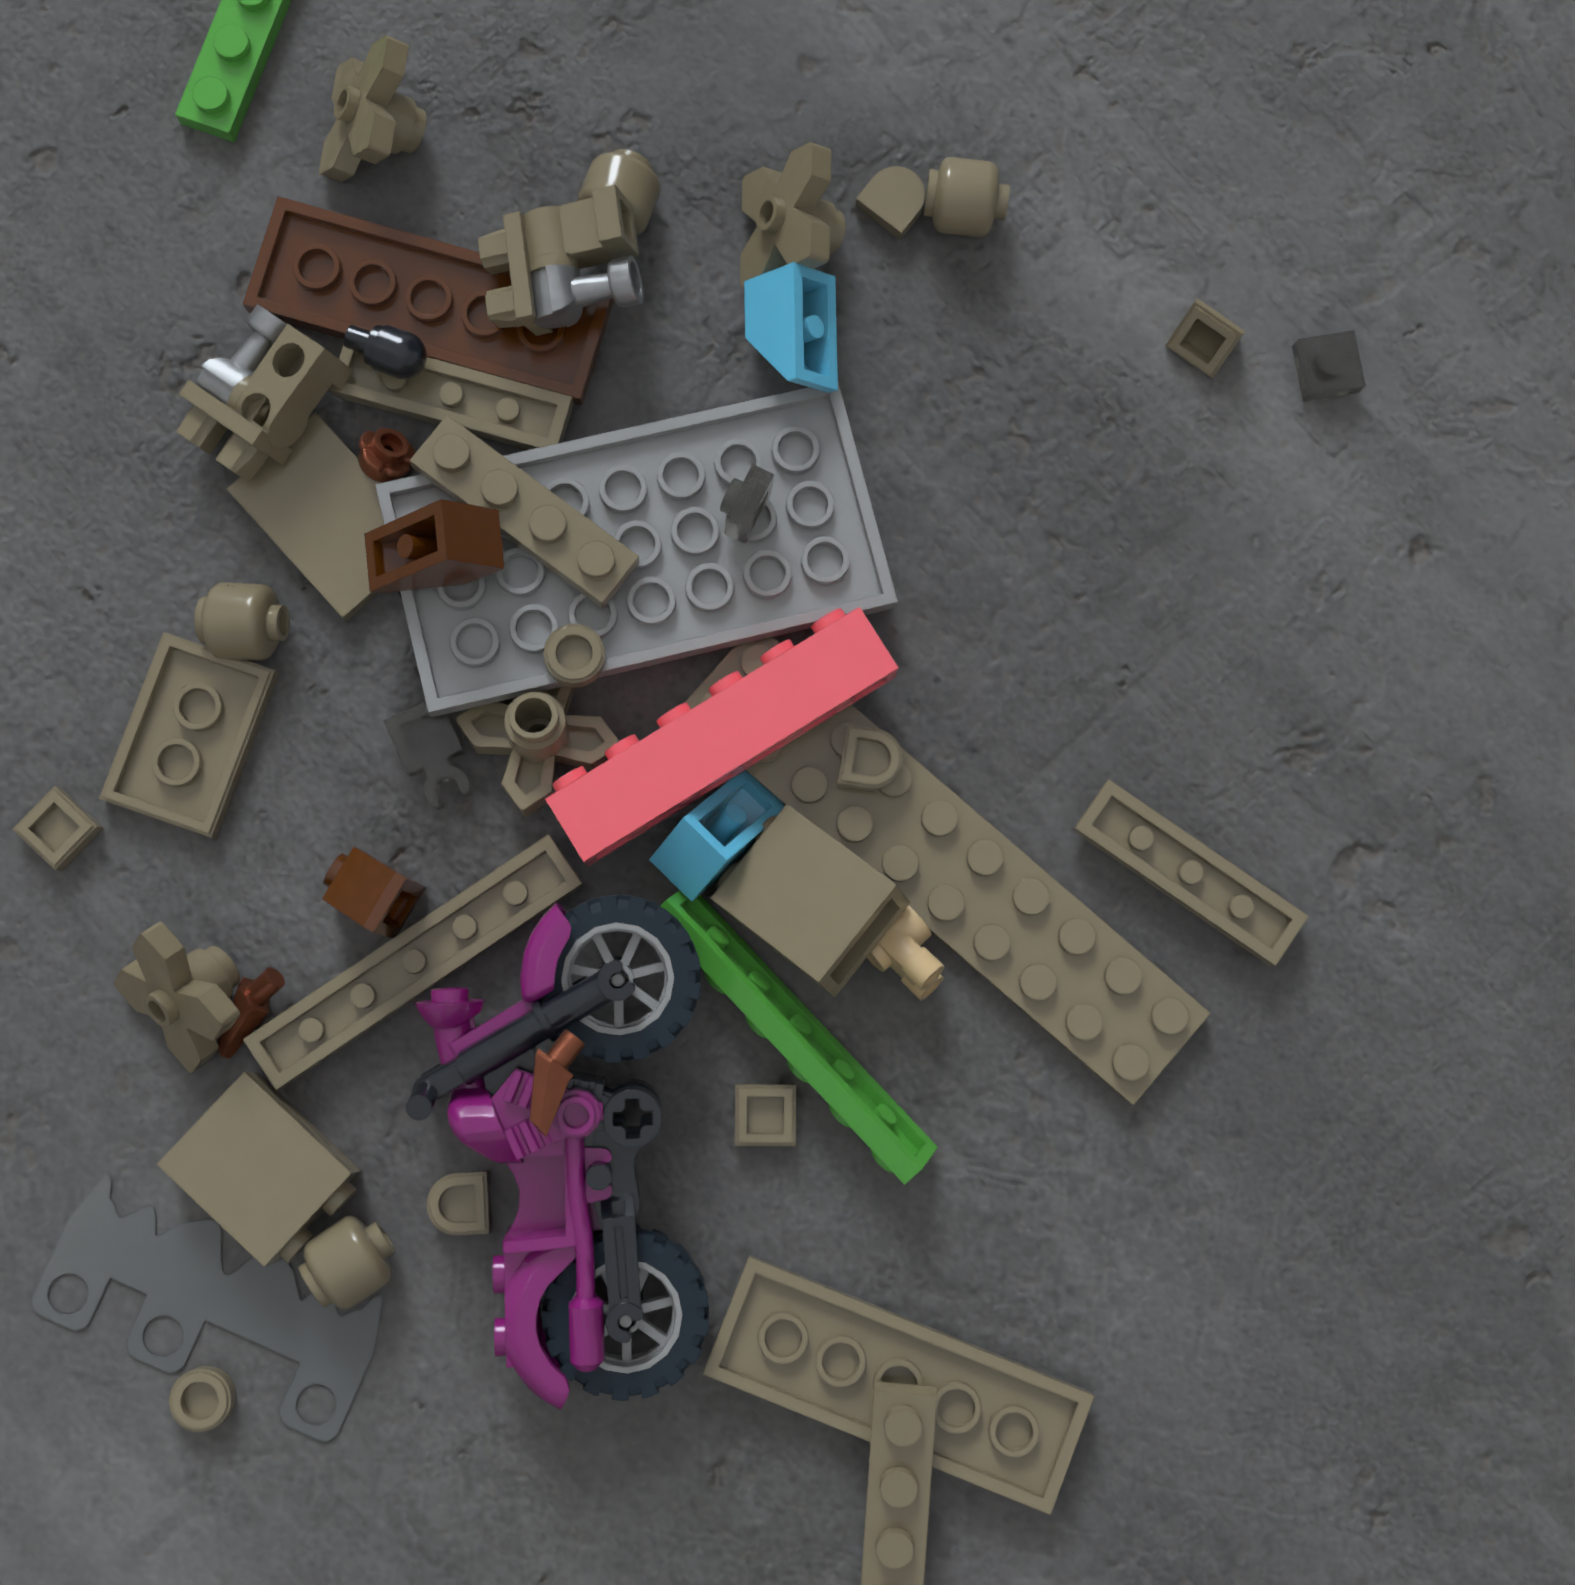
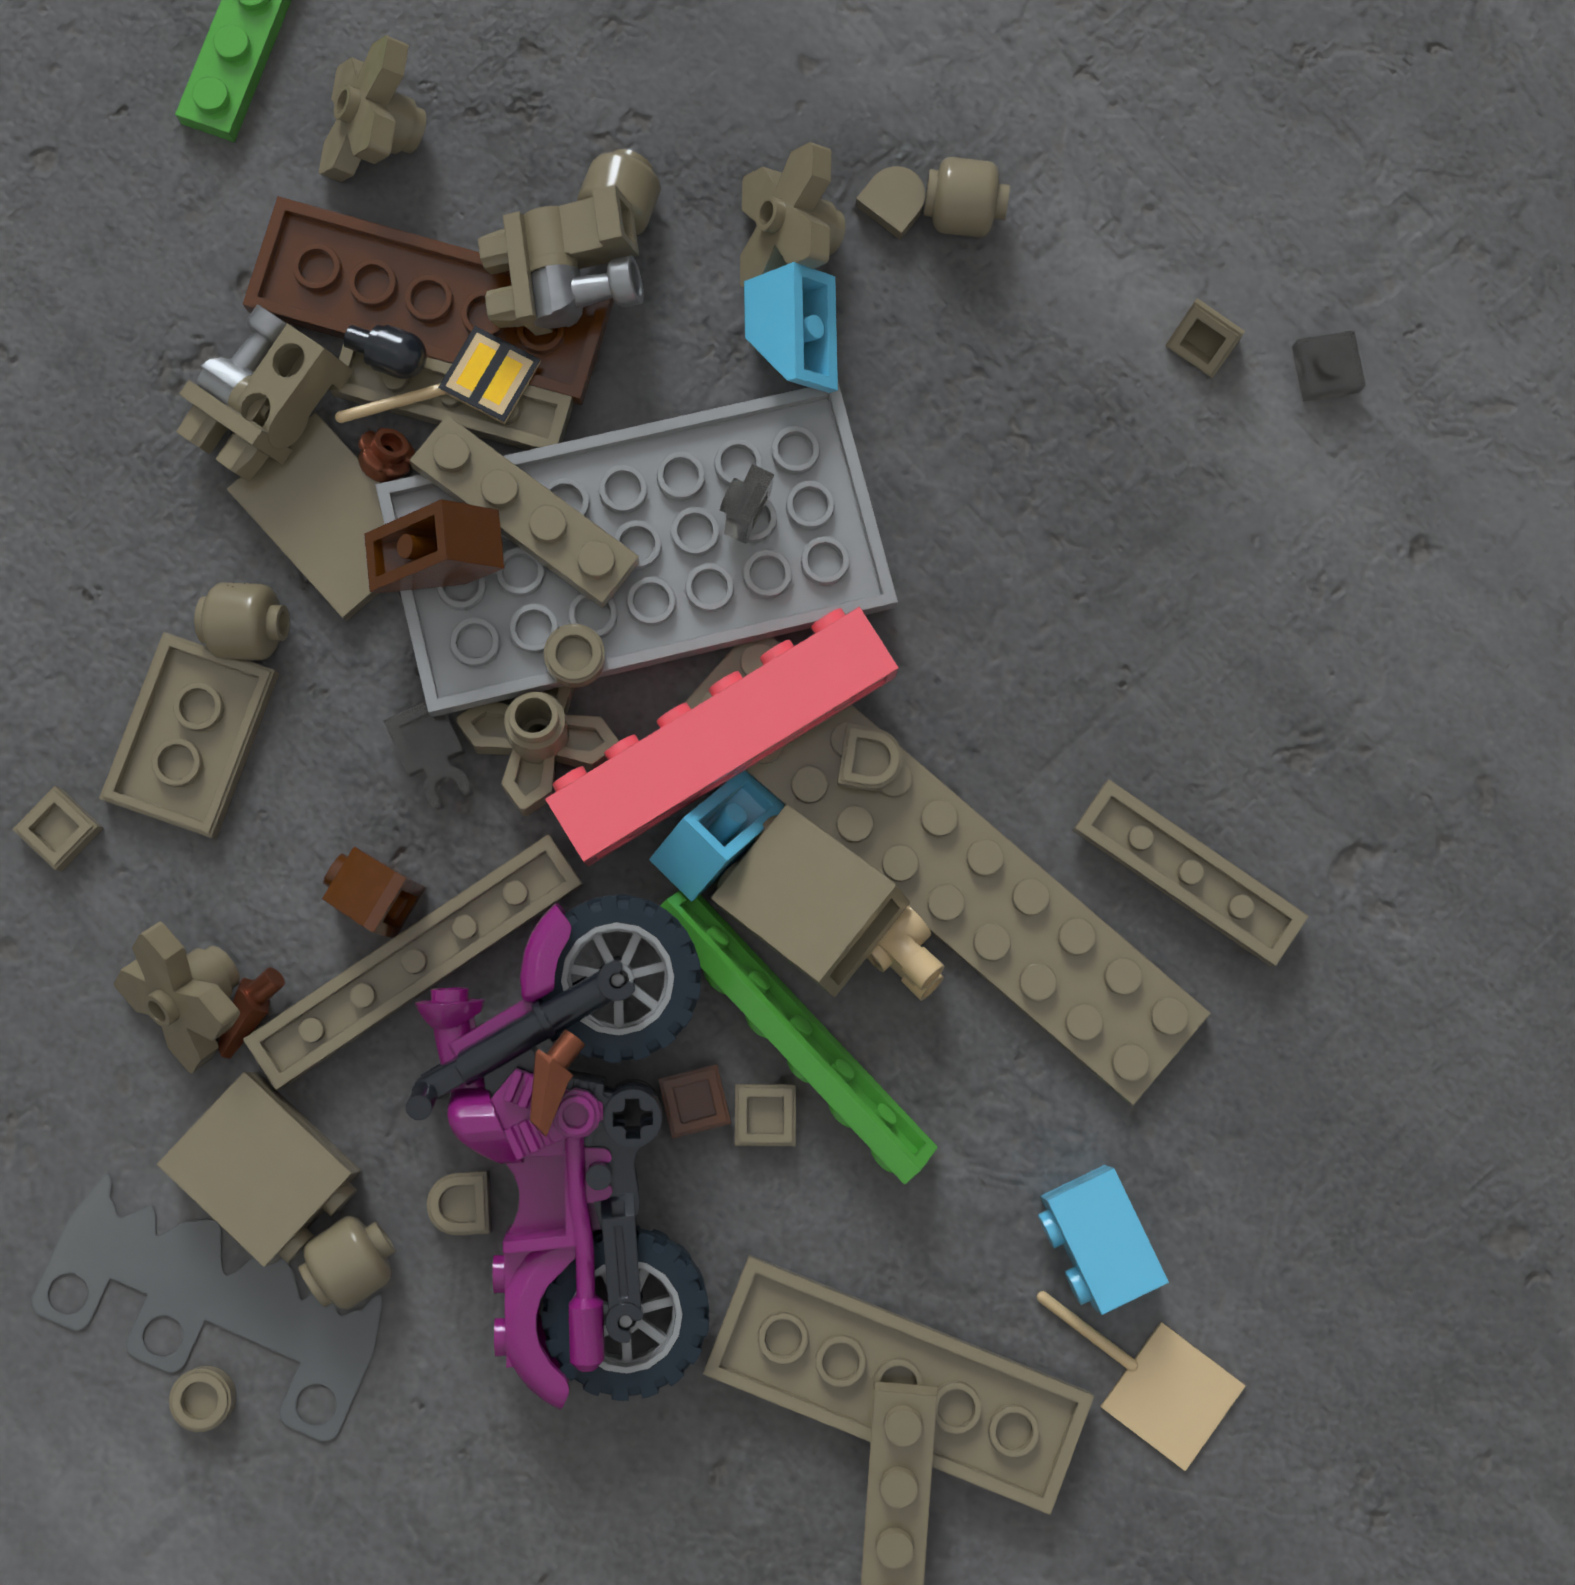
(484, 376): none -> piece
(694, 1101): none -> reddish brown tile
(1102, 1240): none -> medium azure brick
(1168, 1391): none -> tan piece

